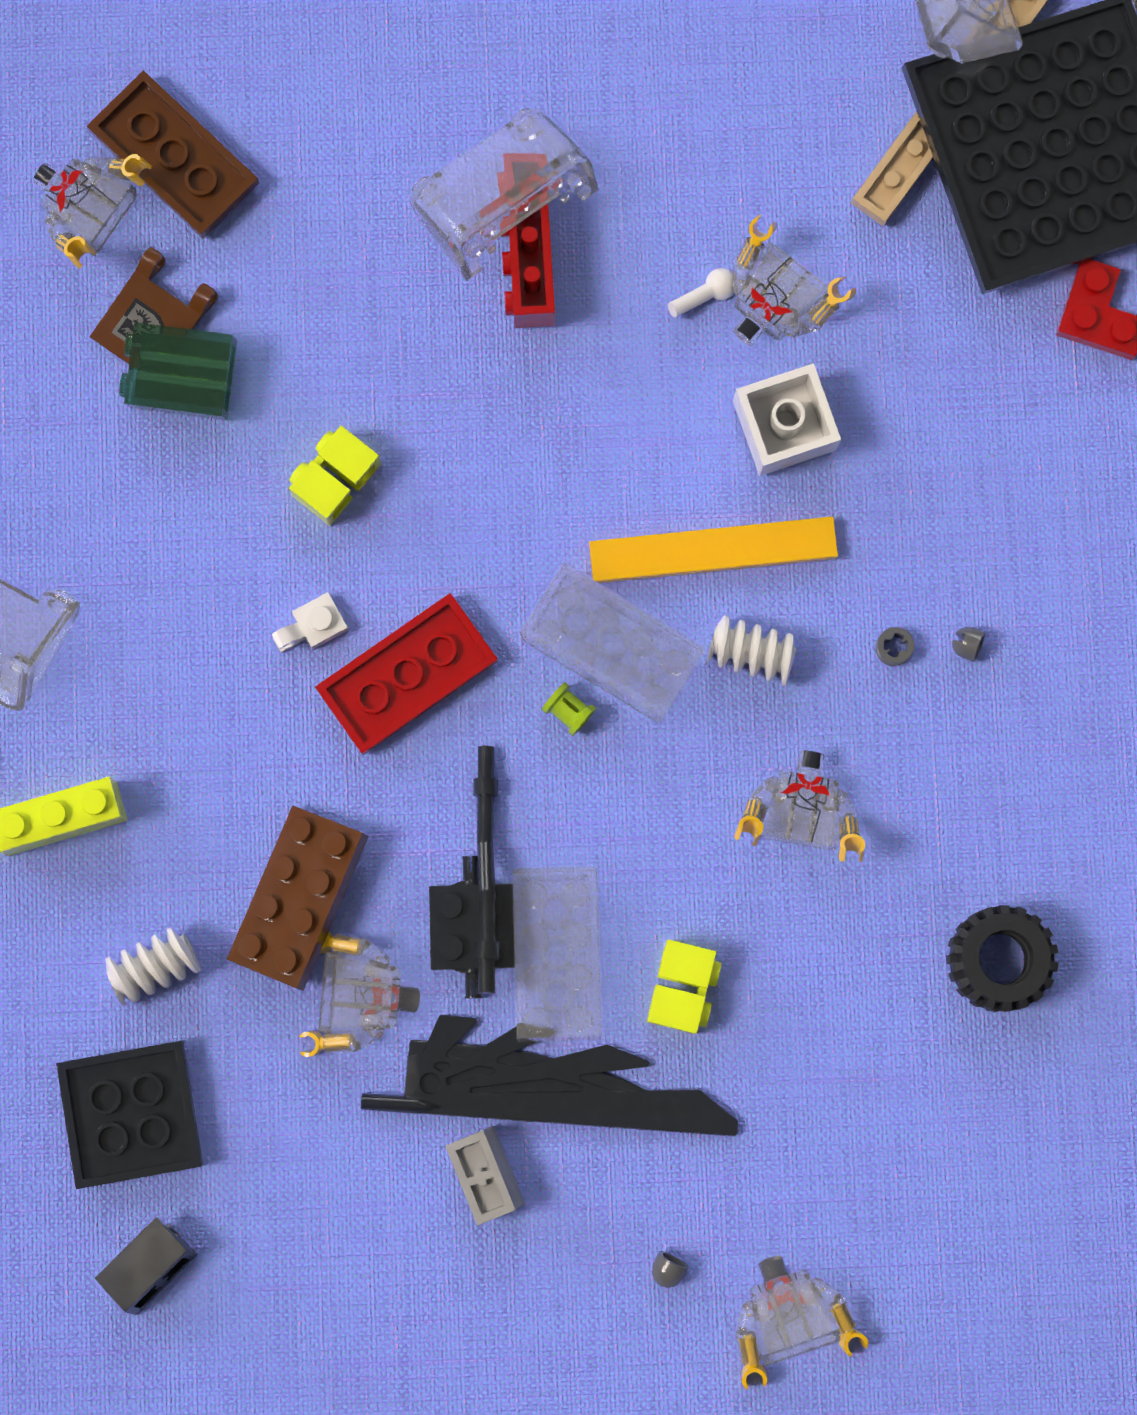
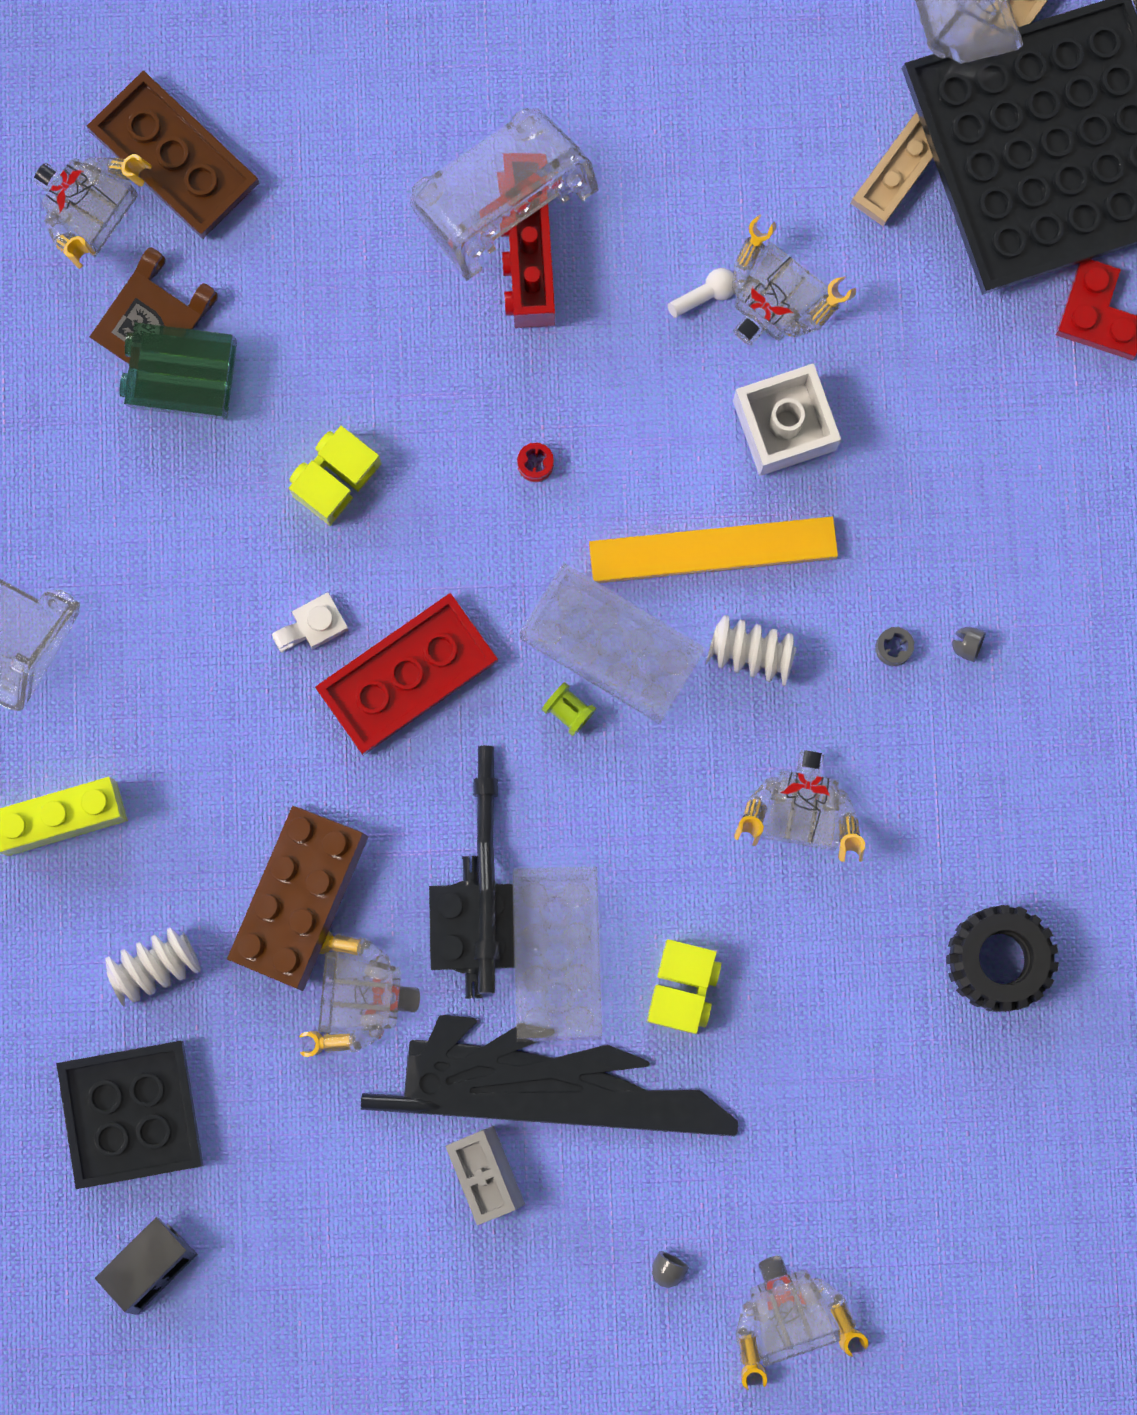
(548, 462): none -> red bush

